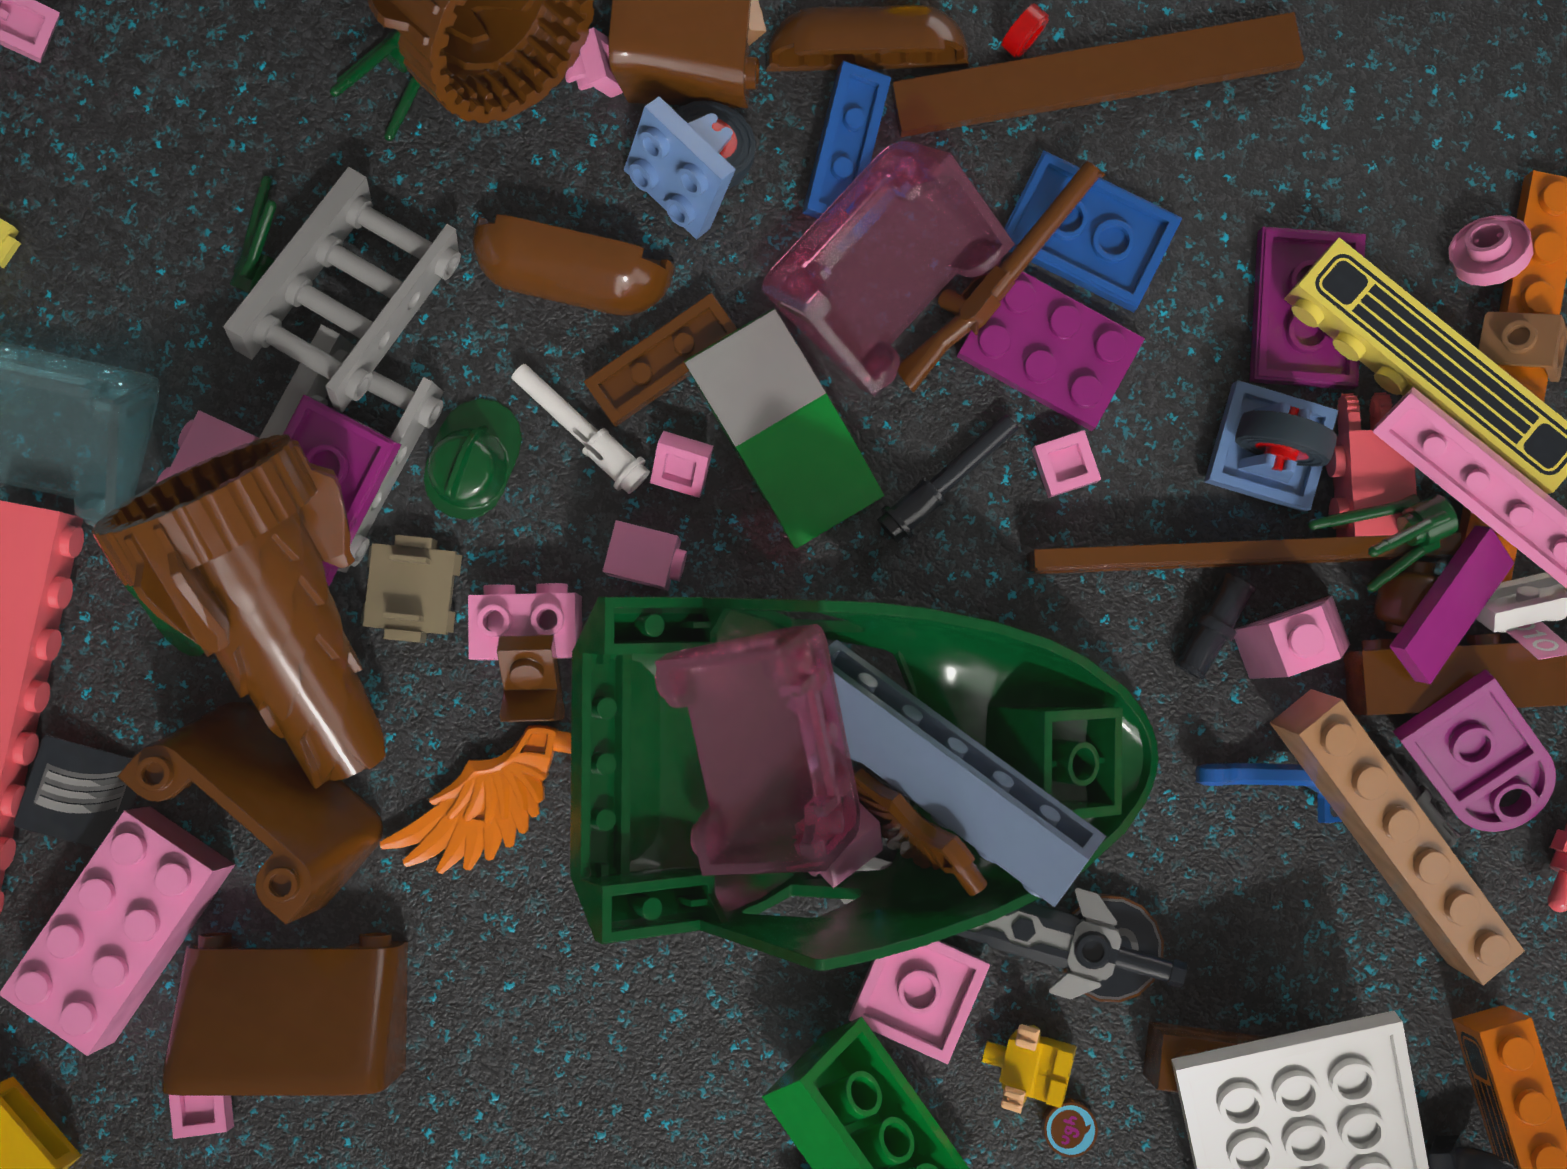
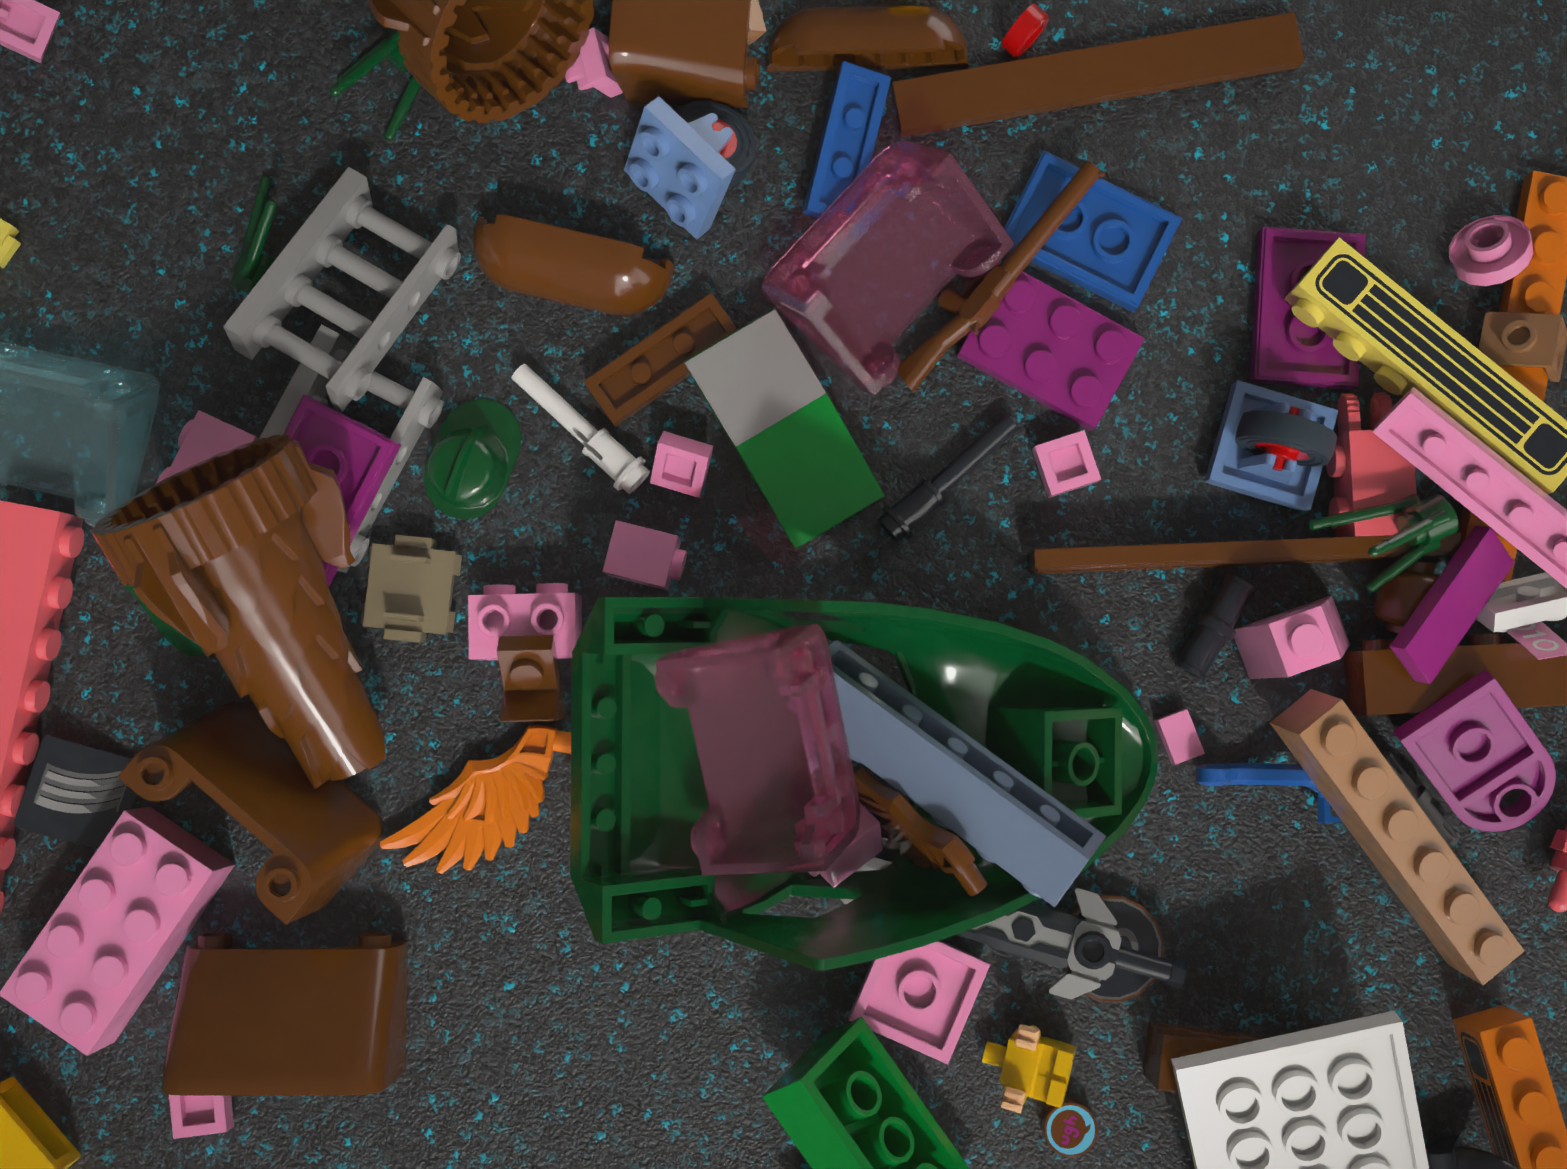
(1179, 736): none -> bright pink piece

